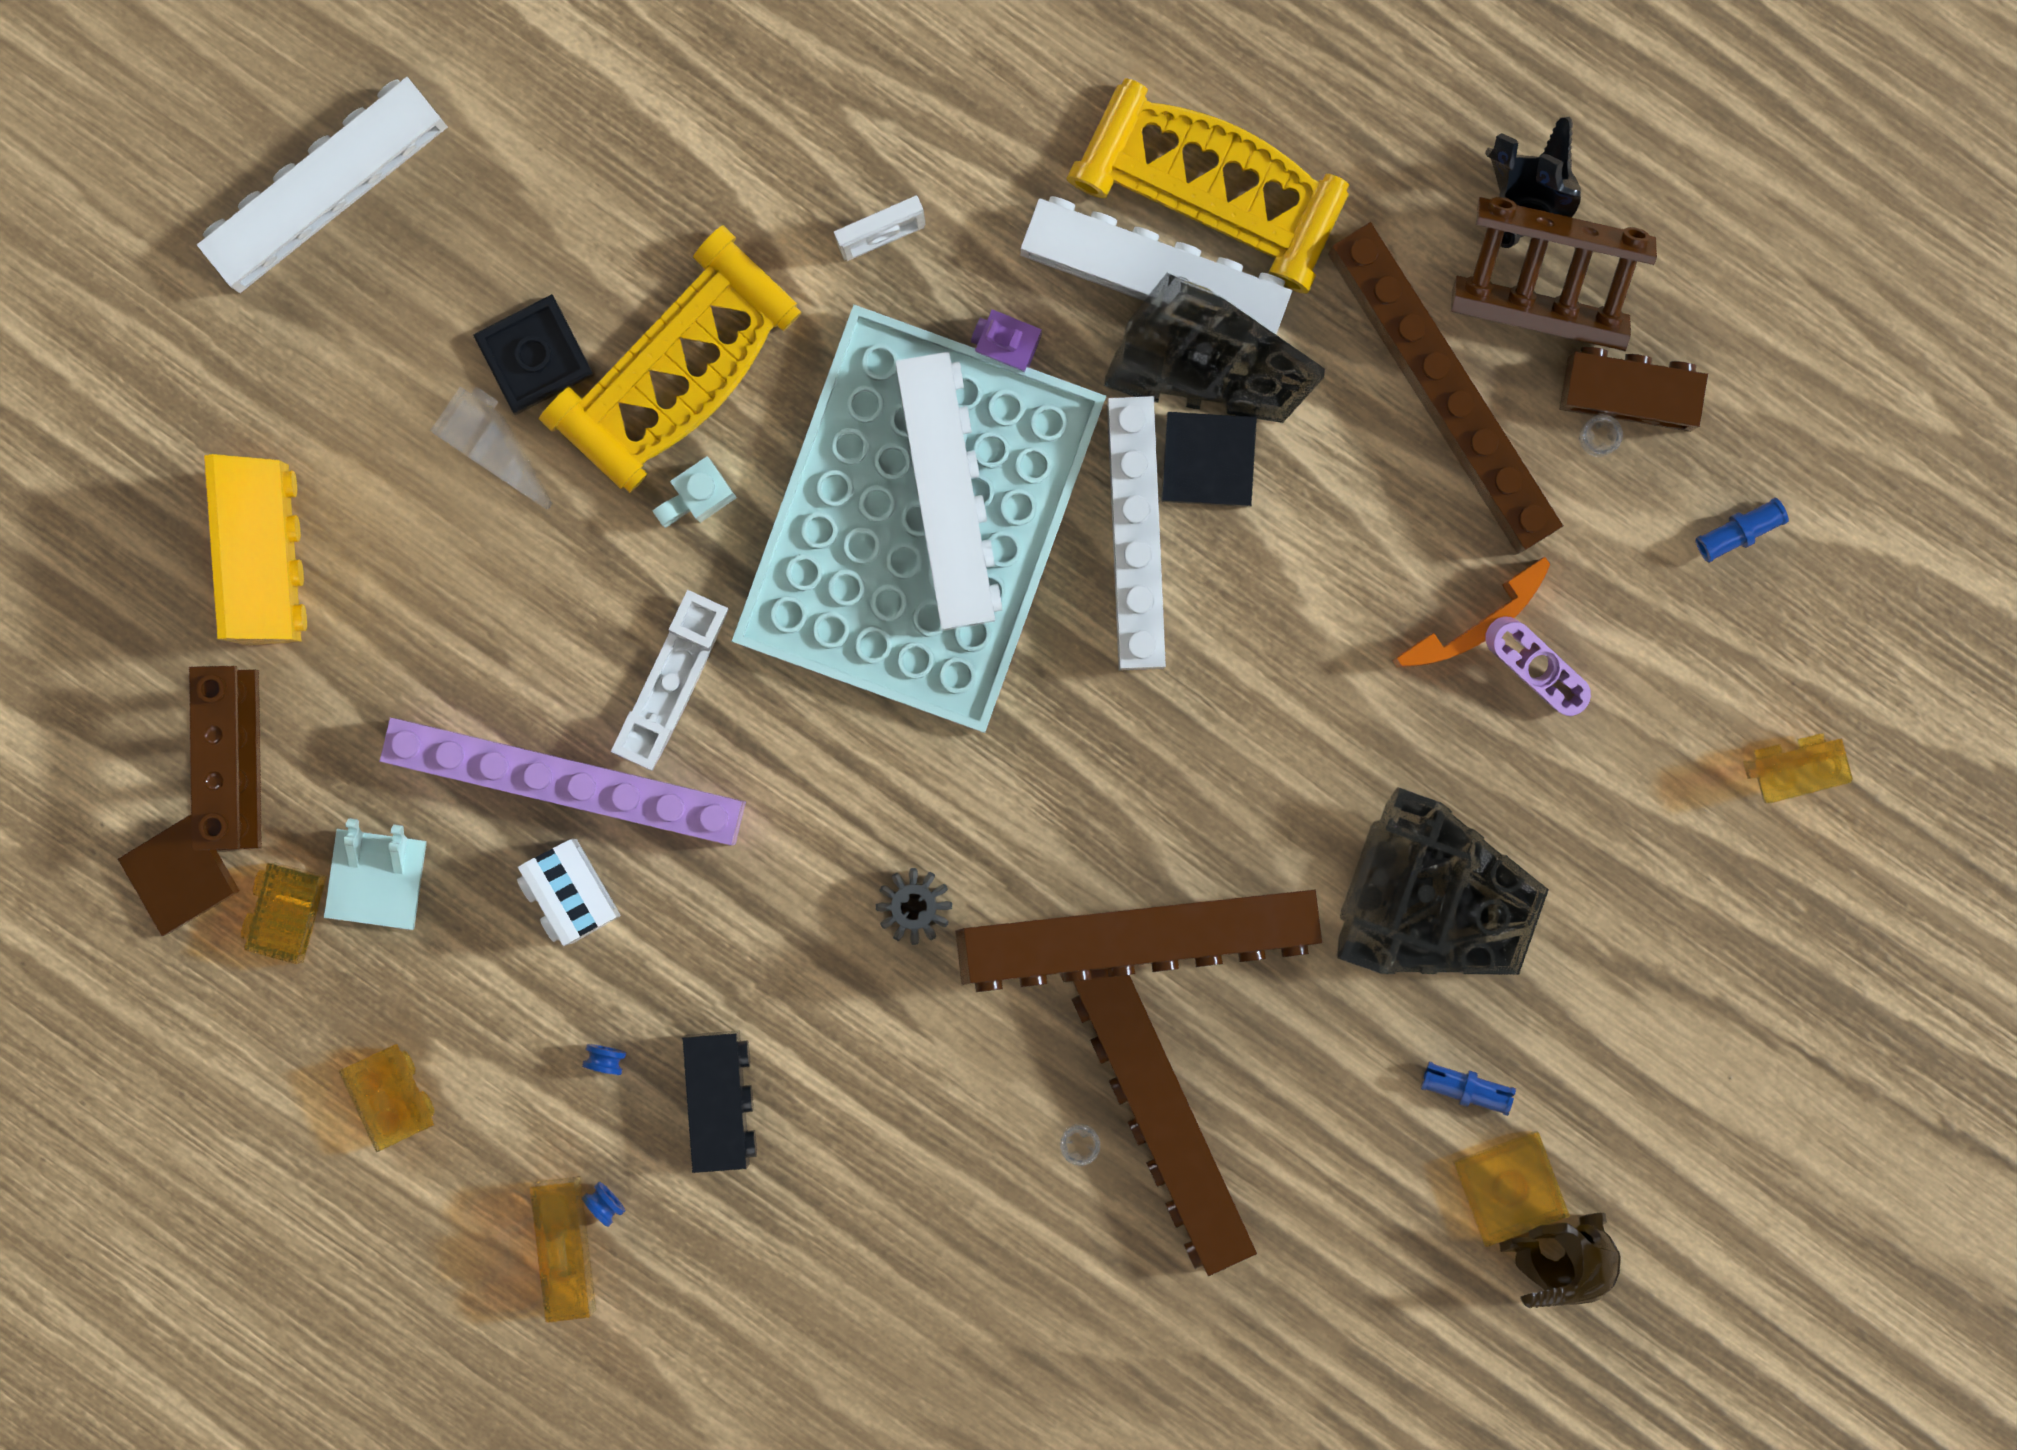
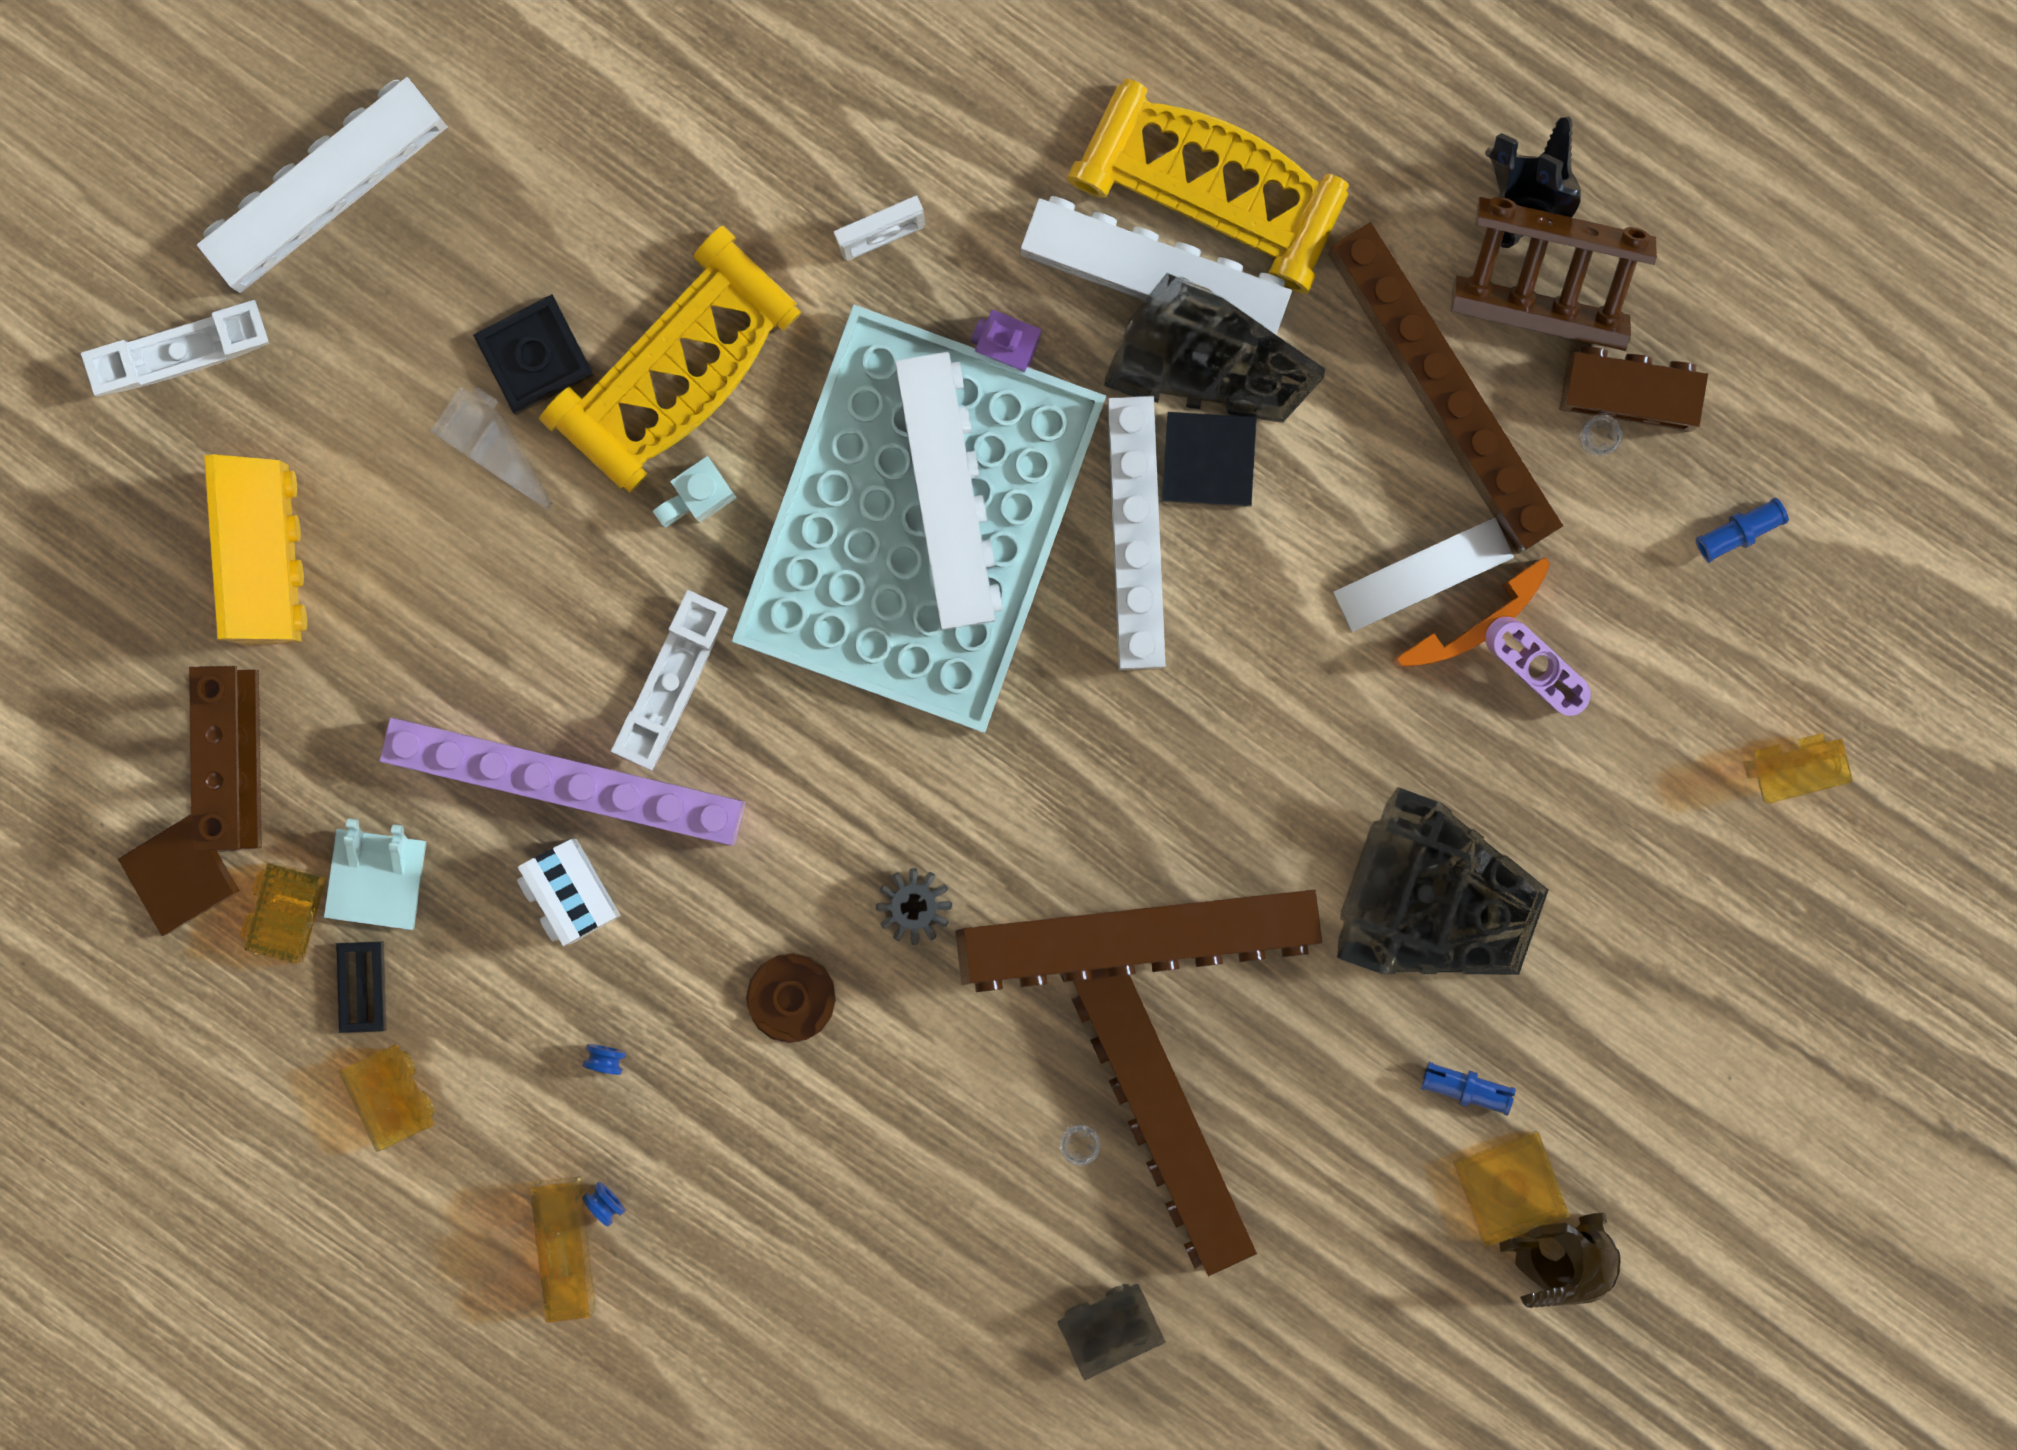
(175, 351): none -> white slope
(379, 996): none -> black tile
(718, 1101): black brick -> none
(791, 997): none -> reddish brown tile
(1110, 1330): none -> clear smoke bracket
(1423, 574): none -> white slope

